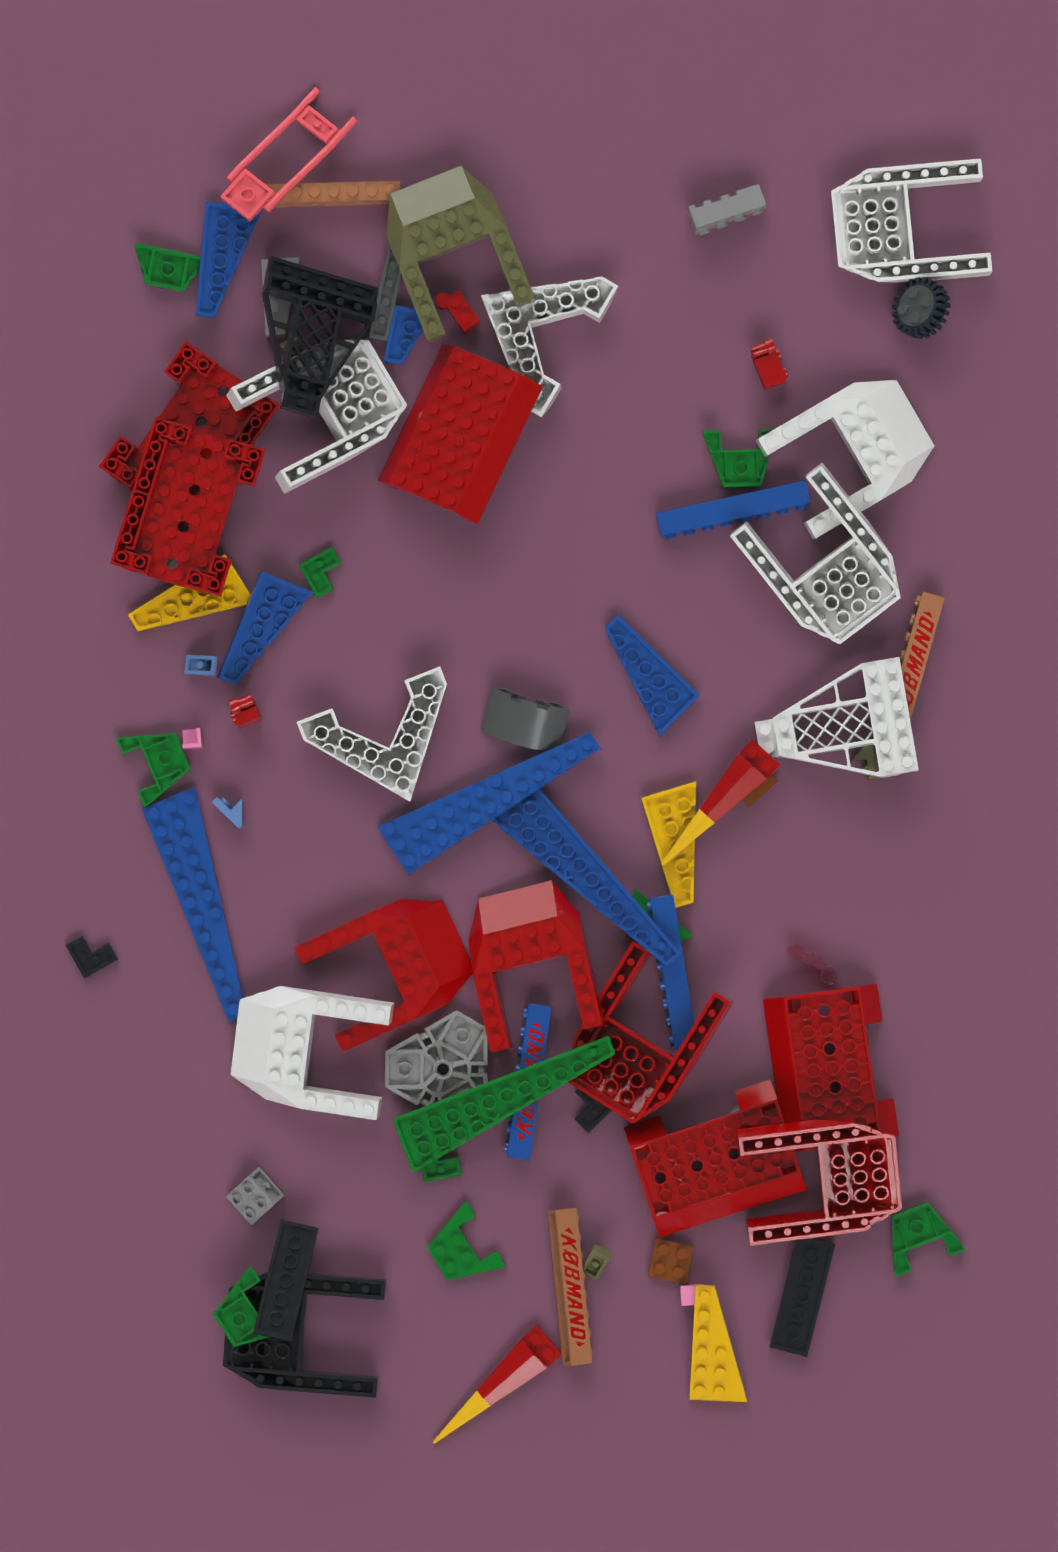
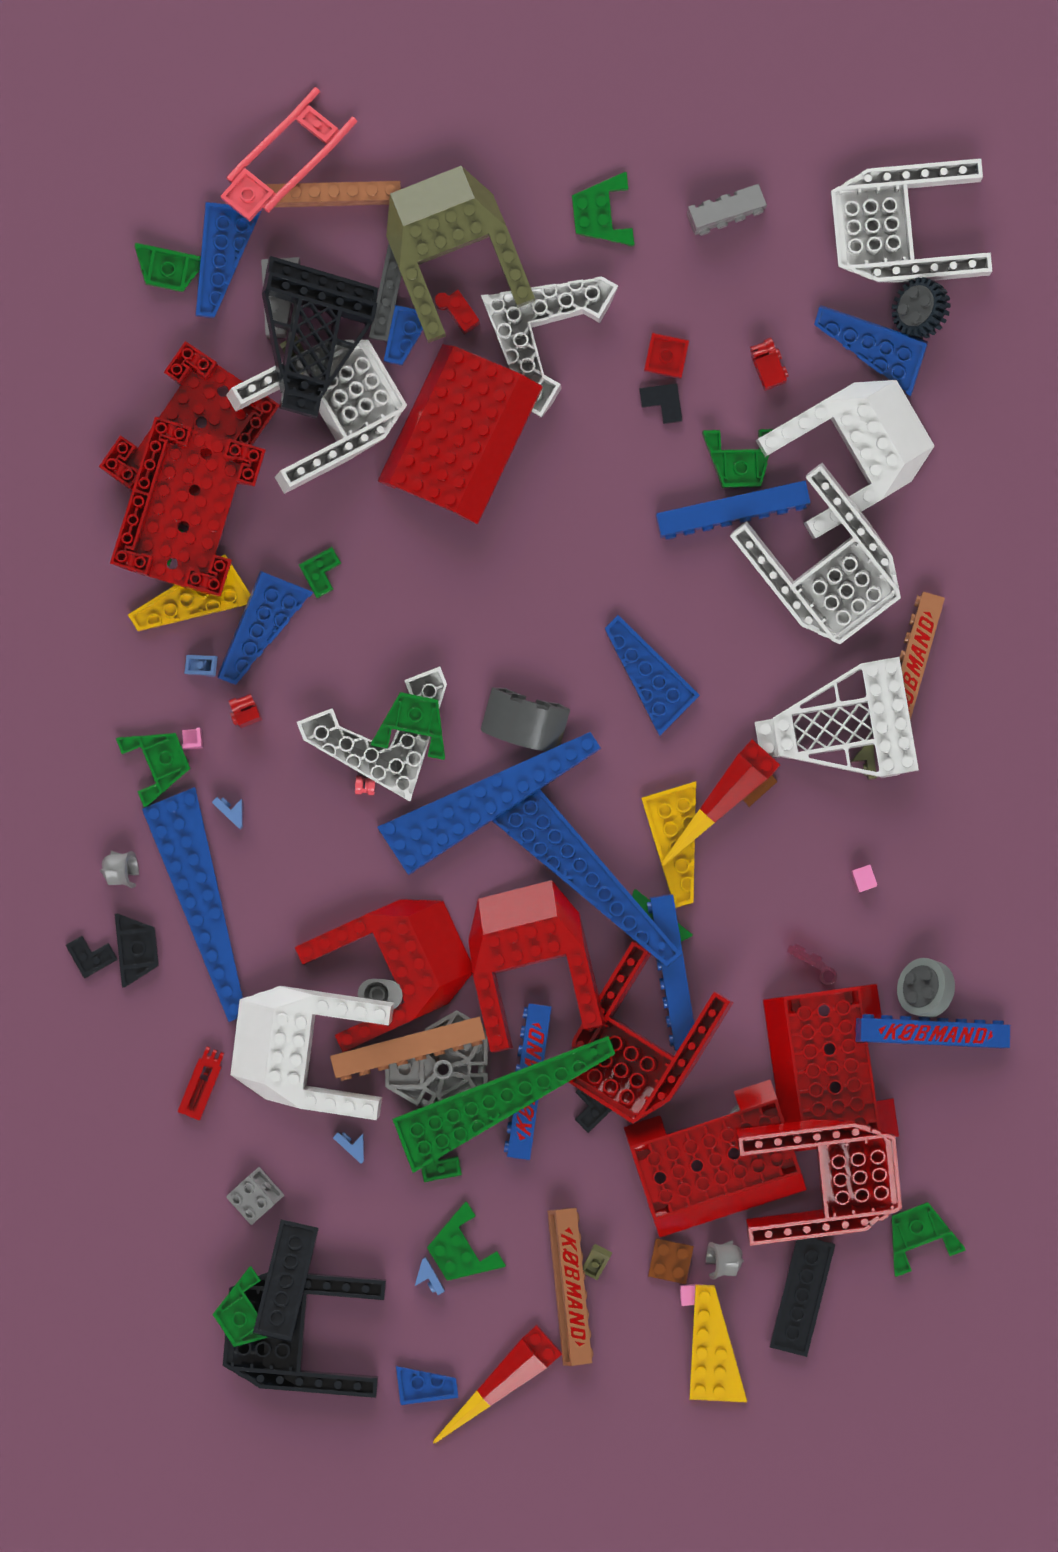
(118, 867): none -> light grey helmet
(135, 948): none -> black wing
(199, 1090): none -> red hinge
(355, 1149): none -> medium blue slope
(369, 785): none -> coral wheel
(381, 990): none -> light grey piece
(408, 1047): none -> nougat brick
(416, 716): none -> green wing
(423, 1386): none -> blue wing
(427, 1272): none -> medium blue slope
(593, 211): none -> green wing
(666, 355): none -> red plate
(666, 397): none -> black tile
(726, 1257): none -> light grey helmet
(864, 878): none -> bright pink panel
(883, 349): none -> blue wing
(925, 987): none -> wheel
(932, 1032): none -> blue brick

